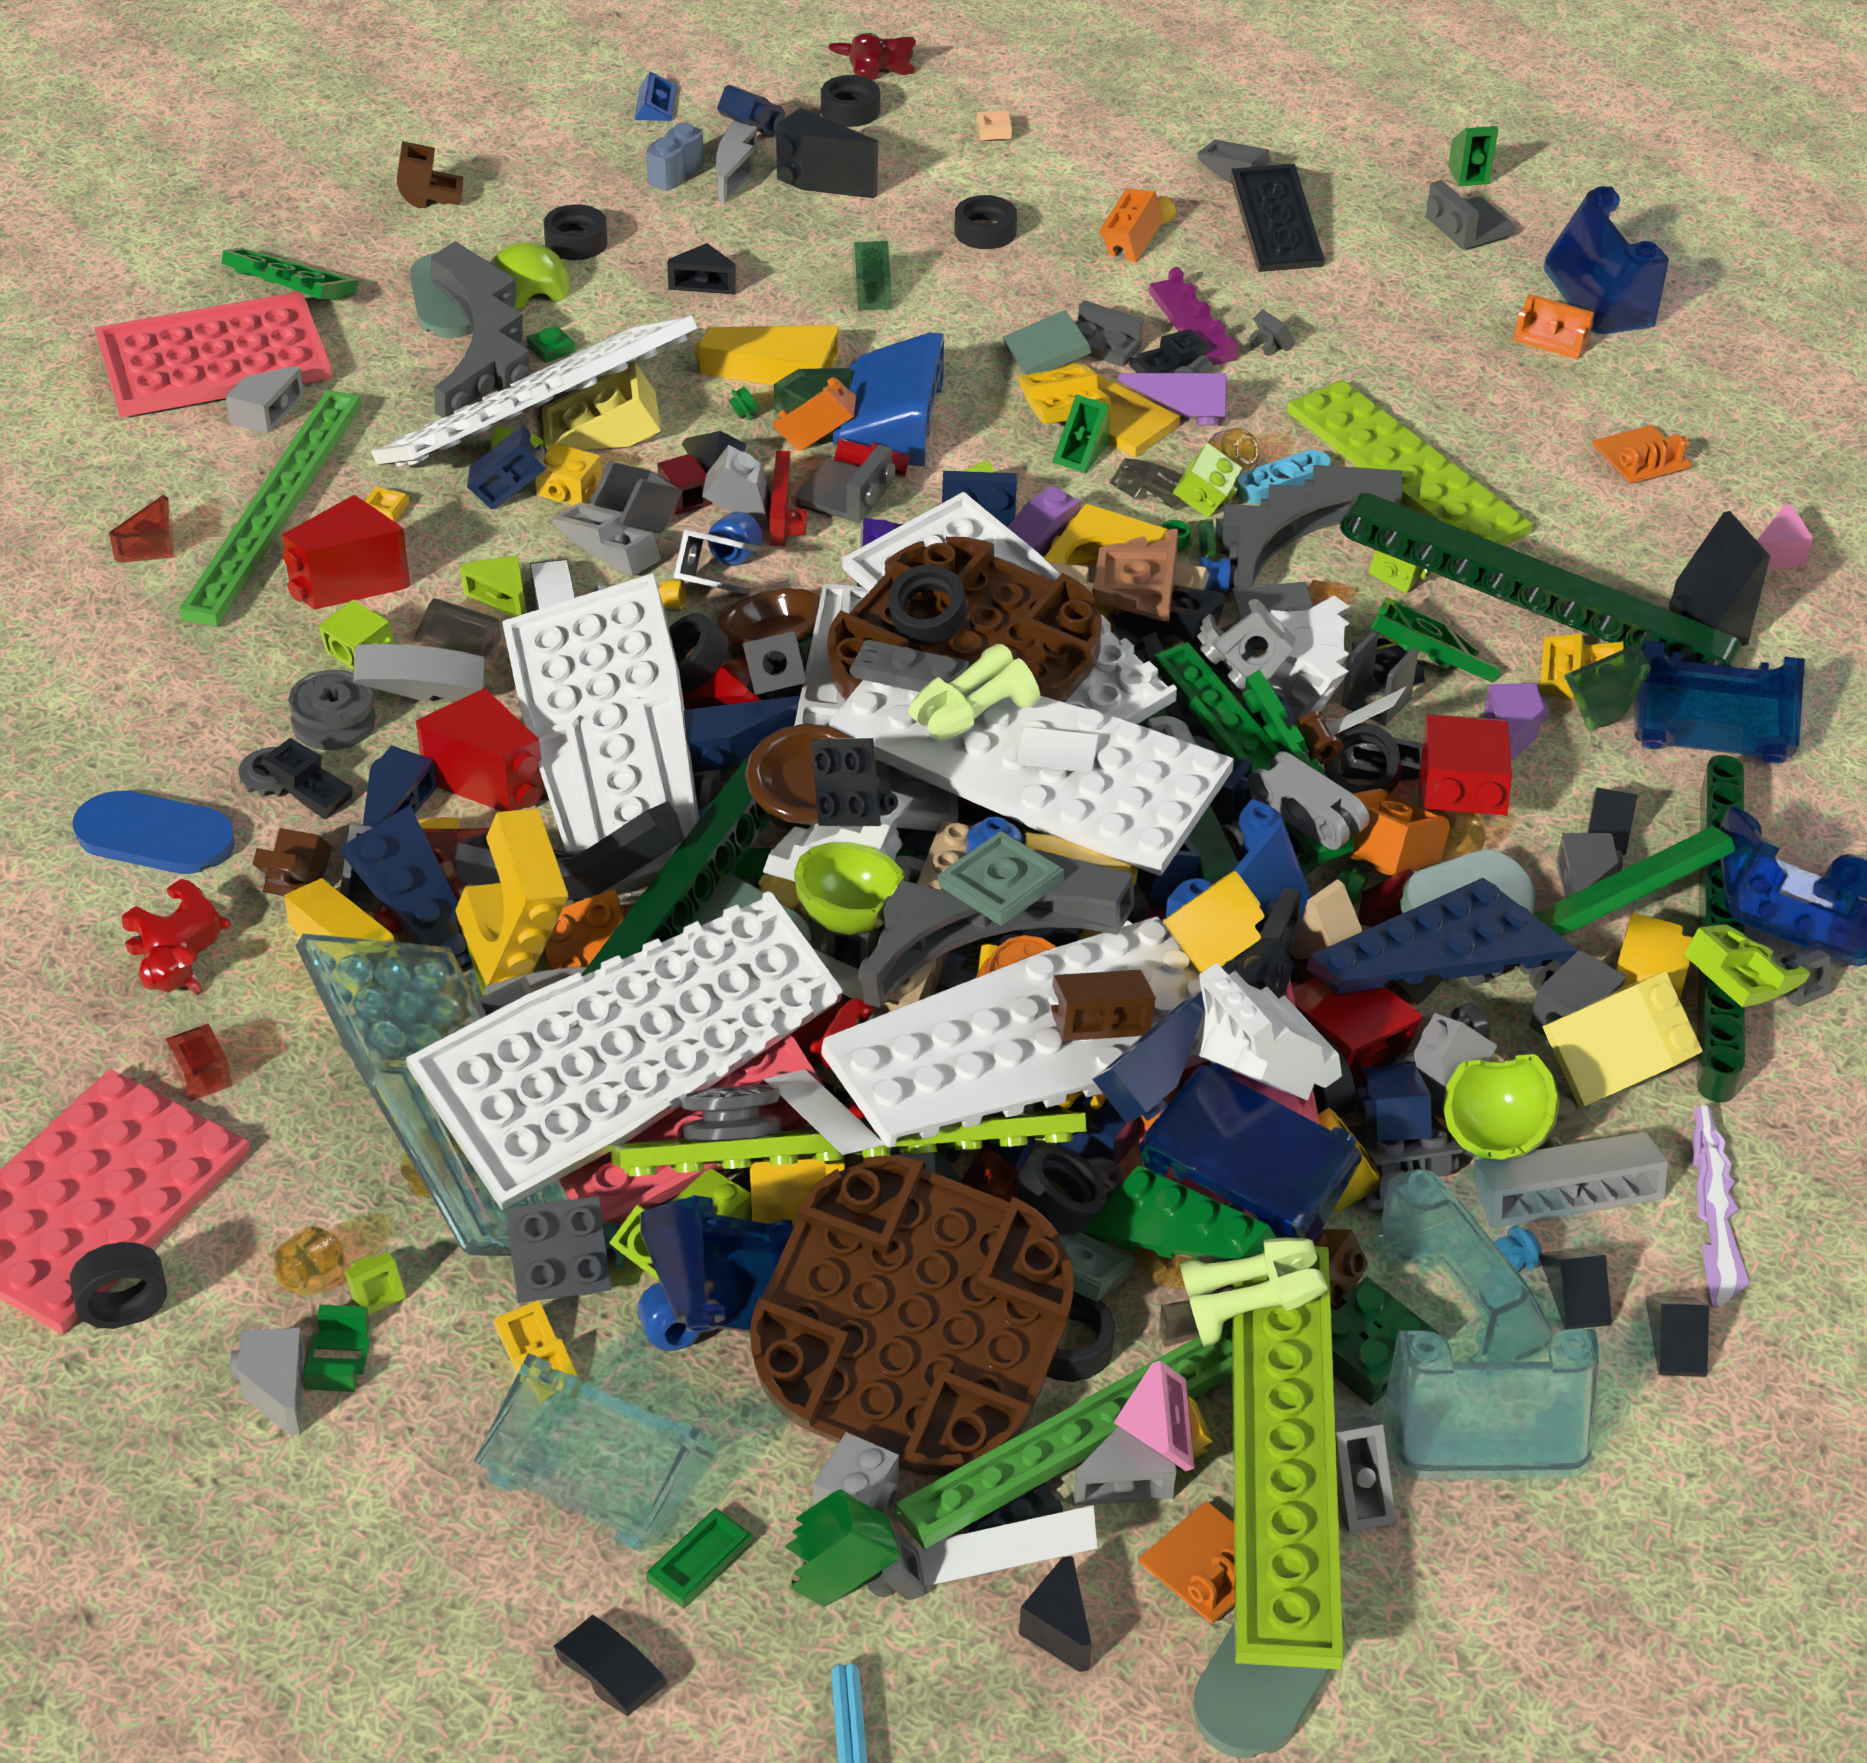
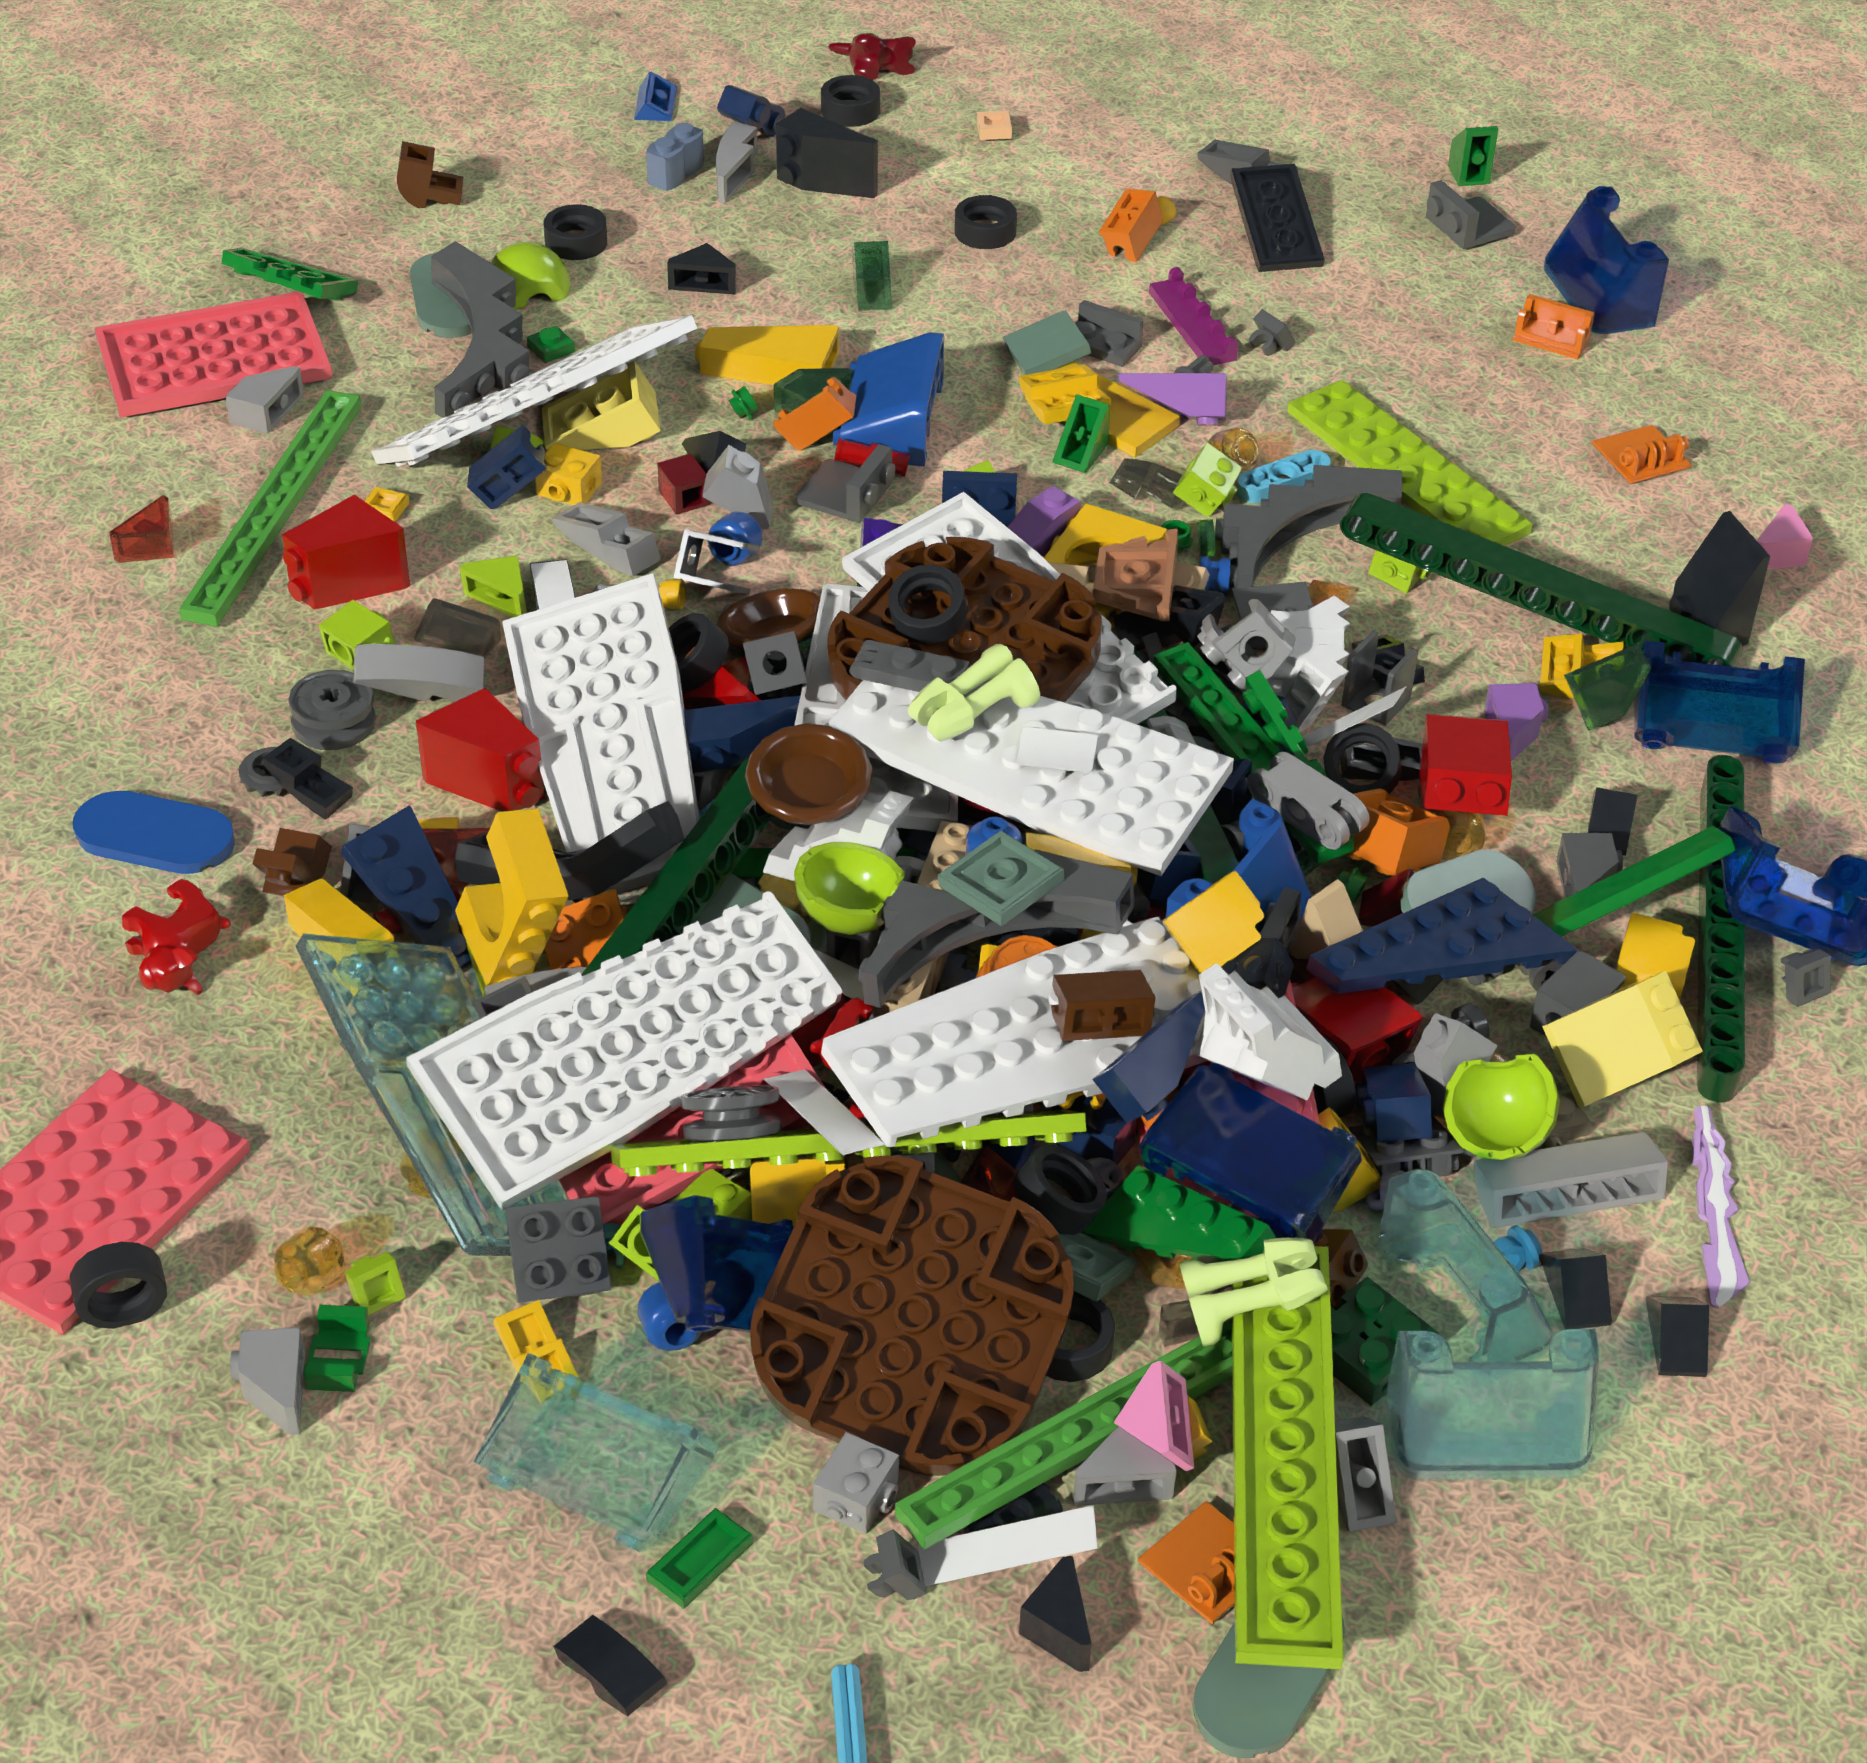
(199, 1062): clear red brick -> none
(396, 782): dark blue slope -> none
(638, 493): dark grey piece -> none
(784, 520): red hinge -> none
(842, 1546): green piece -> none
(848, 783): black hinge -> none
(1174, 351): black slope -> none
(1318, 737): reddish brown bush -> none
(1432, 637): green wing -> none
(1741, 965): lime slope -> none

